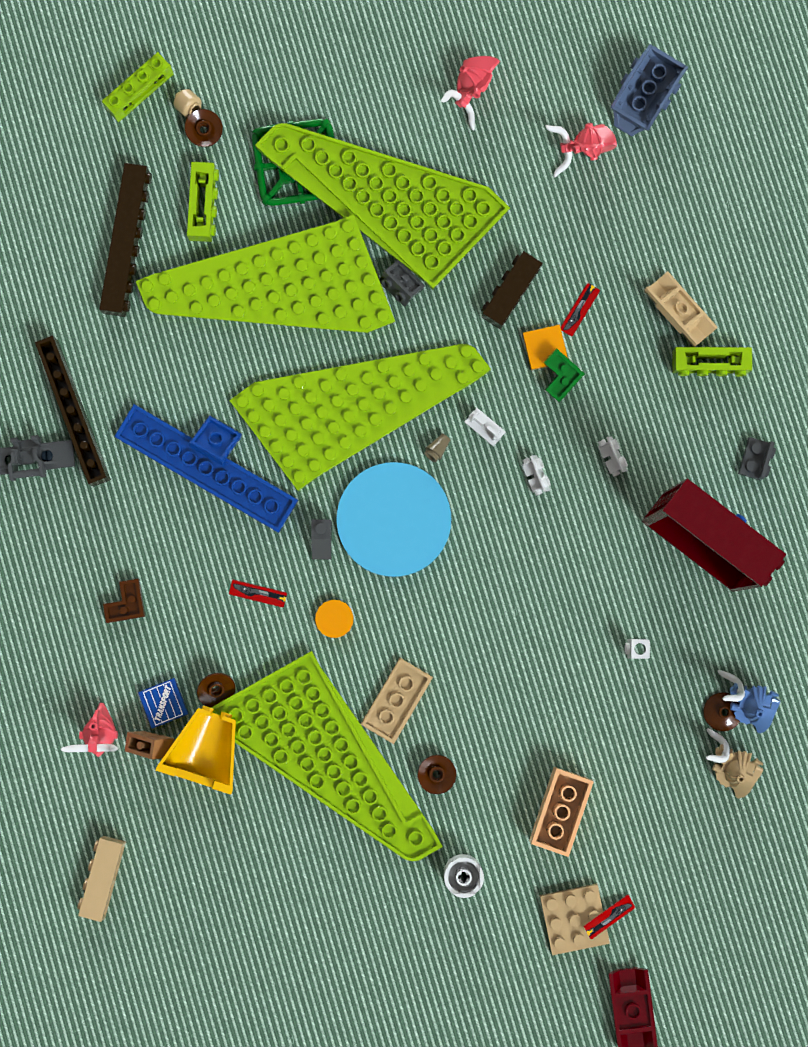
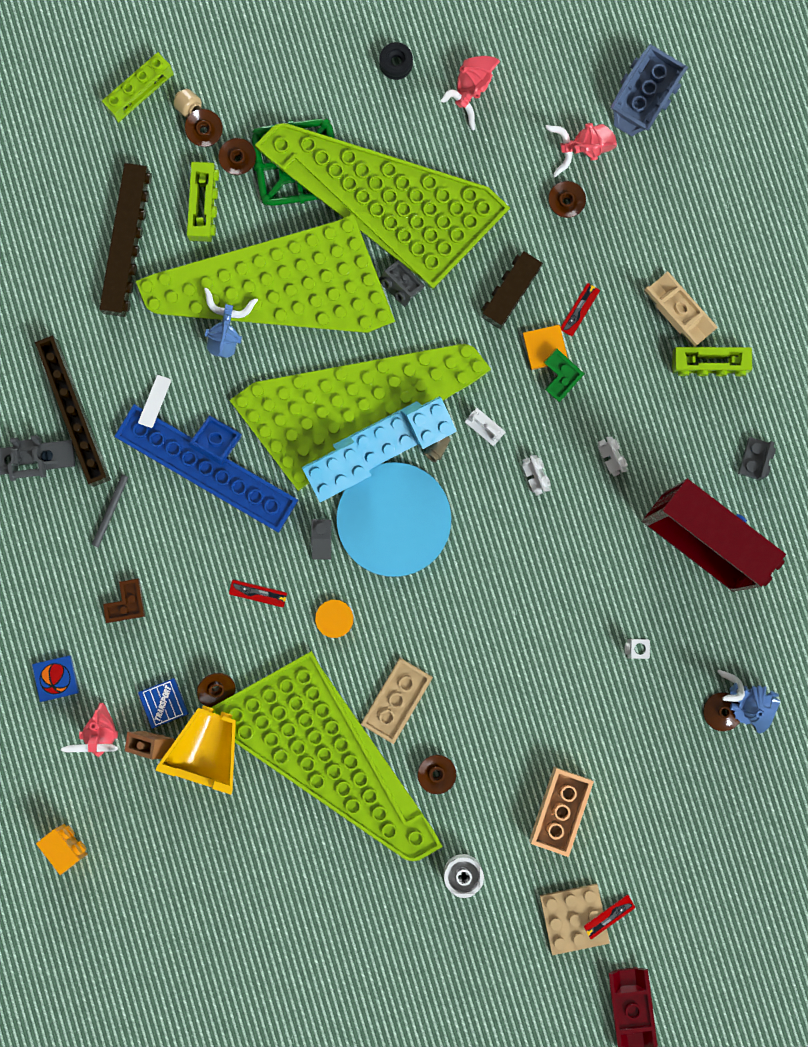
(55, 678): none -> tile
(62, 848): none -> light orange brick
(101, 879): tan brick -> none
(110, 510): none -> dark grey bar
(154, 401): none -> white sticker
(223, 336): none -> medium blue helmet
(234, 148): none -> reddish brown dish
(376, 444): none -> medium azure bracket
(393, 50): none -> black tyre
(571, 192): none -> reddish brown dish
(735, 768): tan helmet -> none

